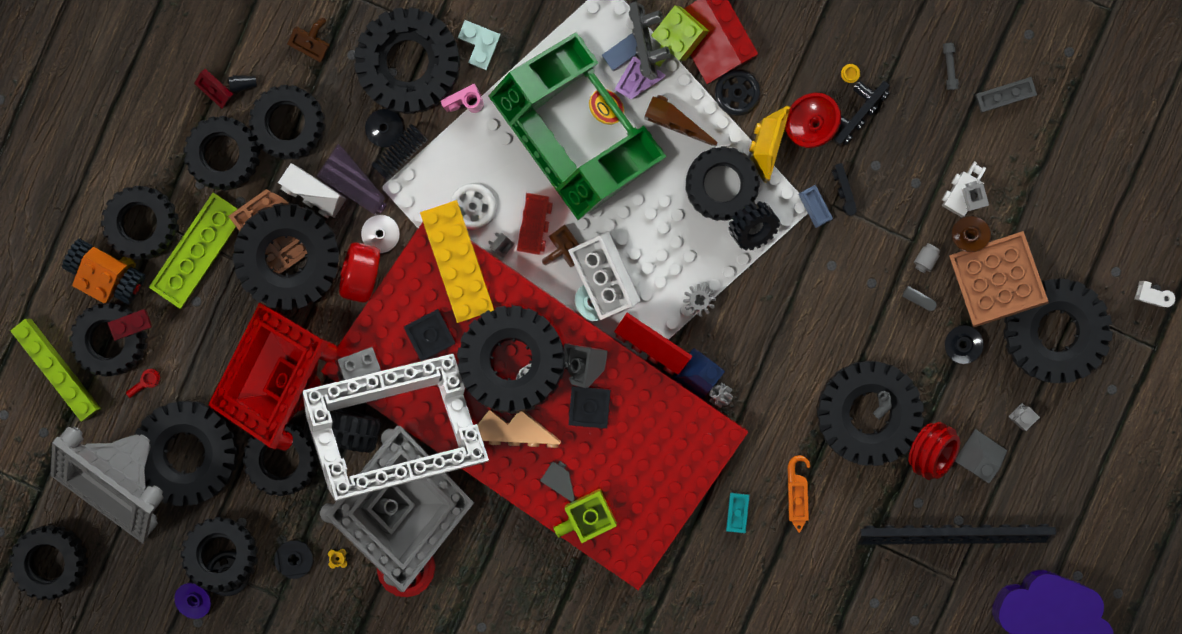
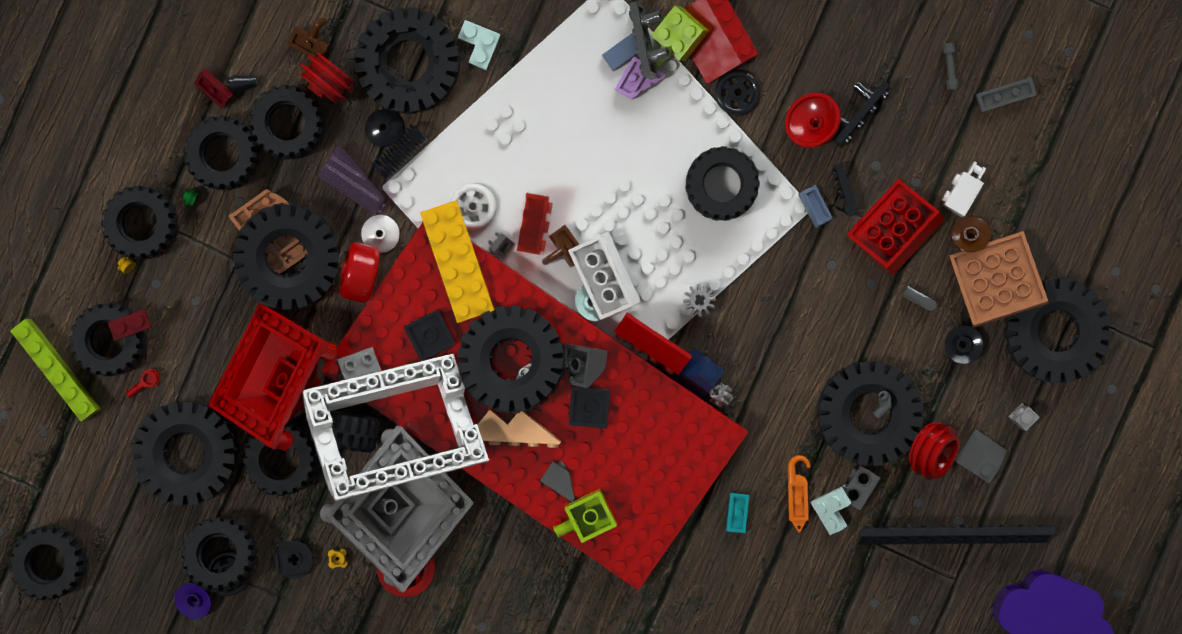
(101, 274): brick -> none
(109, 478): light grey piece -> none
(189, 196): none -> green plate
(195, 251): lime plate -> none
(299, 182): white slope -> none
(326, 78): none -> red wheel
(464, 96): bright pink plate -> none
(539, 81): green brick -> none
(601, 110): piece -> none
(668, 116): reddish brown wedge -> none
(754, 225): black bush -> none
(767, 142): yellow wedge -> none
(827, 509): none -> light aqua plate
(850, 73): yellow plate -> none
(863, 489): none -> dark grey brick
(895, 227): none -> red slope
(927, 258): light grey brick -> none
(981, 199): light grey brick -> none
(1155, 297): white leg -> none

